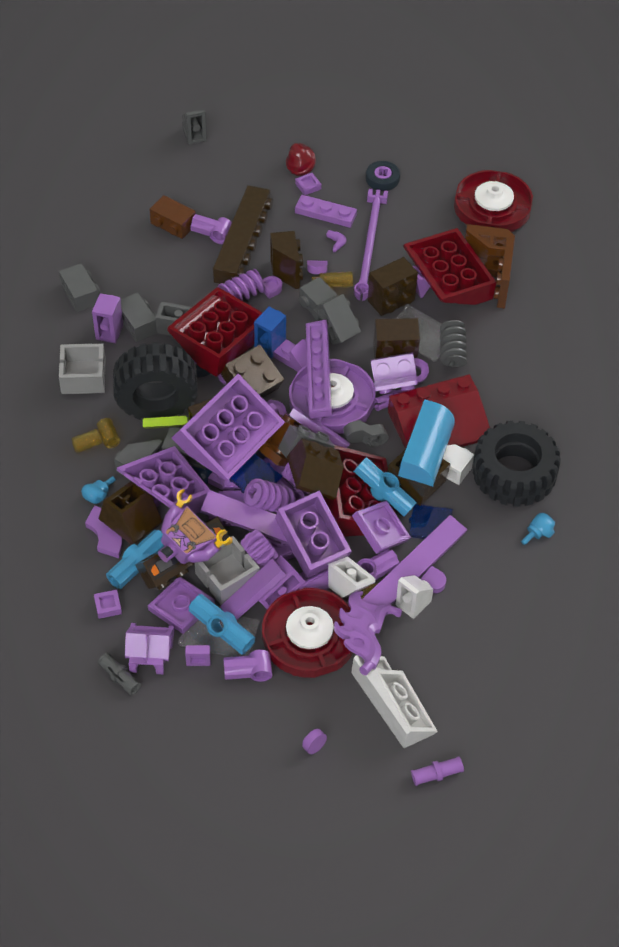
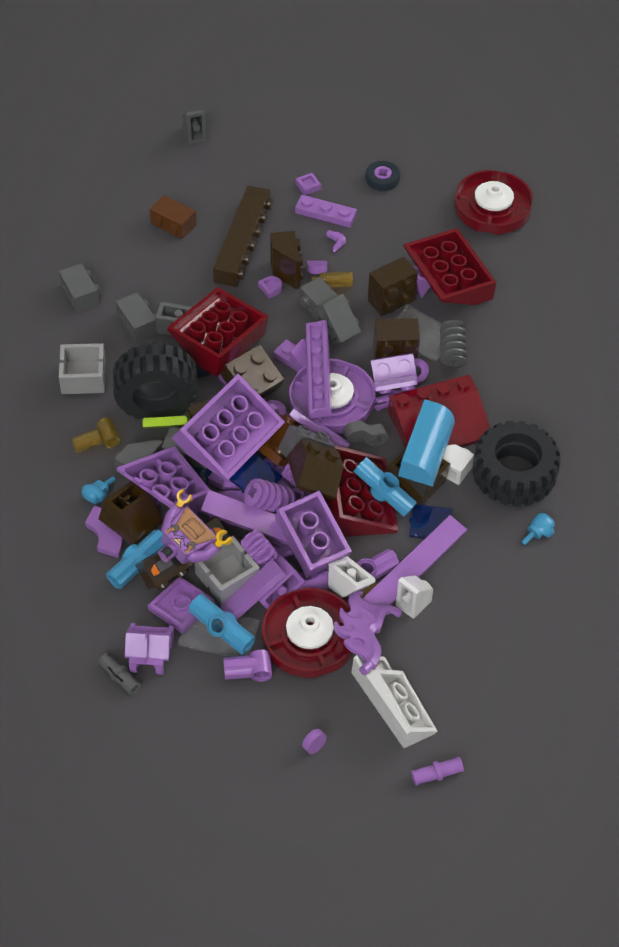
(107, 318): medium lavender brick -> none
(107, 604): medium lavender plate -> none
(197, 655): medium lavender tile -> none
(215, 229): medium lavender piece -> none
(244, 284): medium lavender piece -> none
(270, 330): blue brick -> none
(300, 159): dark red hat -> none
(376, 200): medium lavender hinge -> none
(381, 527): medium lavender tile -> none
(435, 578): medium lavender tile -> none
(494, 248): reddish brown bracket -> none

